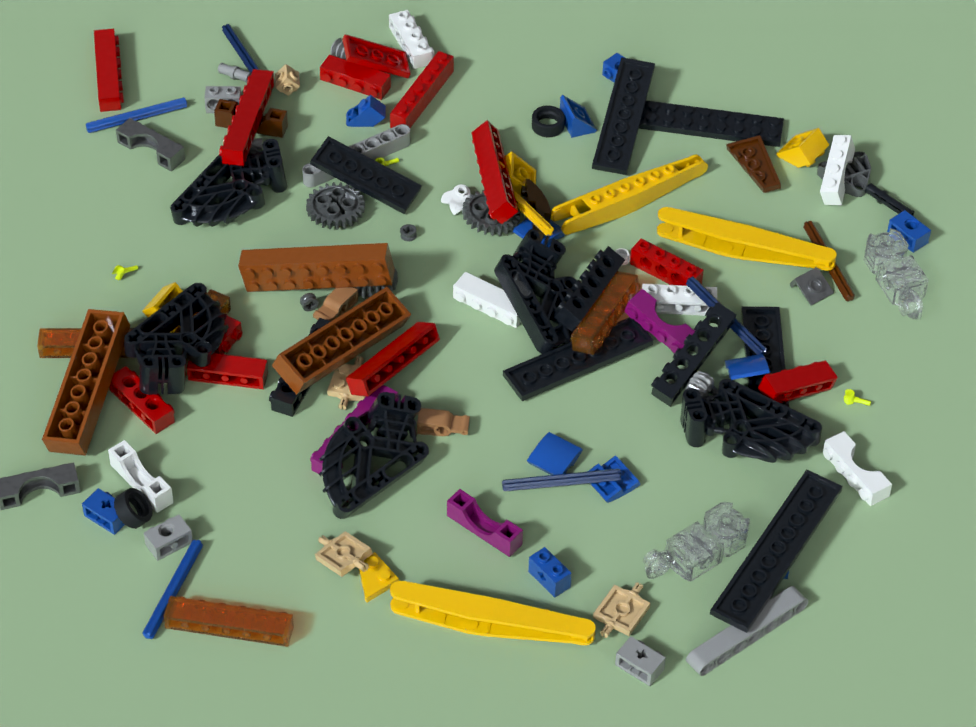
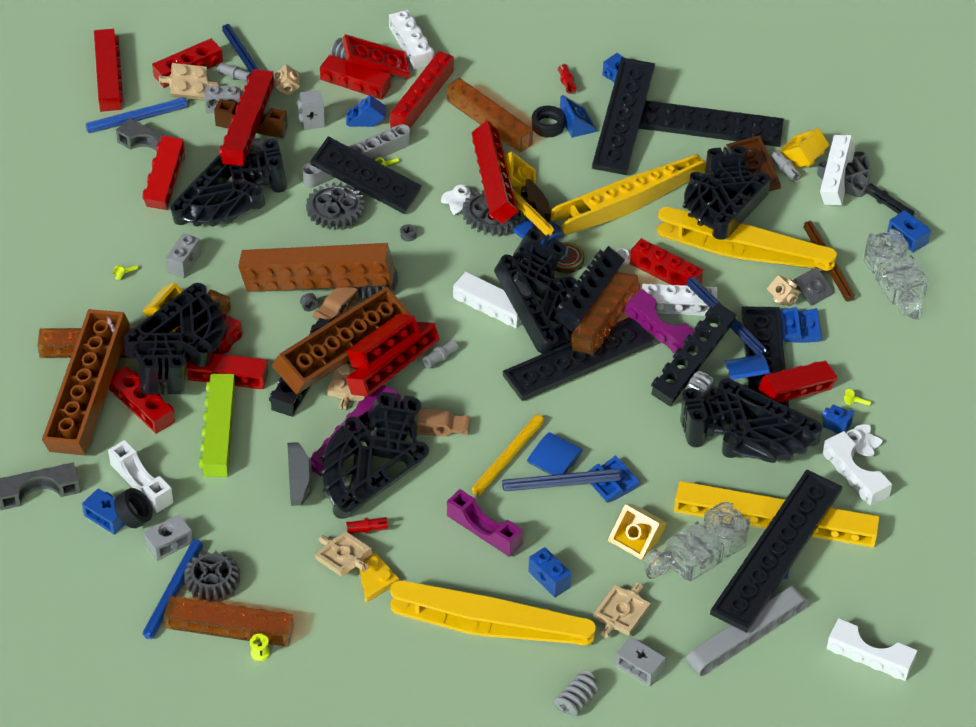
(164, 172): none -> red brick
(183, 255): none -> light grey brick
(187, 81): none -> tan plate
(202, 54): none -> red brick
(212, 583): none -> dark grey gear
(218, 425): none -> lime brick
(262, 646): none -> neon yellow bush
(298, 474): none -> dark grey connector
(311, 109): none -> light grey brick
(367, 525): none -> red pin
(383, 341): none -> red brick
(440, 353): none -> light grey pin
(481, 108): none -> clear orange brick
(507, 455): none -> yellow axle
(567, 78): none -> red pin
(571, 260): none -> tile
(577, 693): none -> light grey piece
(637, 531): none -> yellow slope
(725, 179): none -> black beam
(784, 290): none -> tan brick
(786, 165): none -> light grey pin
(800, 326): none -> blue slope
(836, 525): none -> yellow brick
(837, 419): none -> blue brick
(864, 440): none -> white plate
(893, 660): none -> white arch

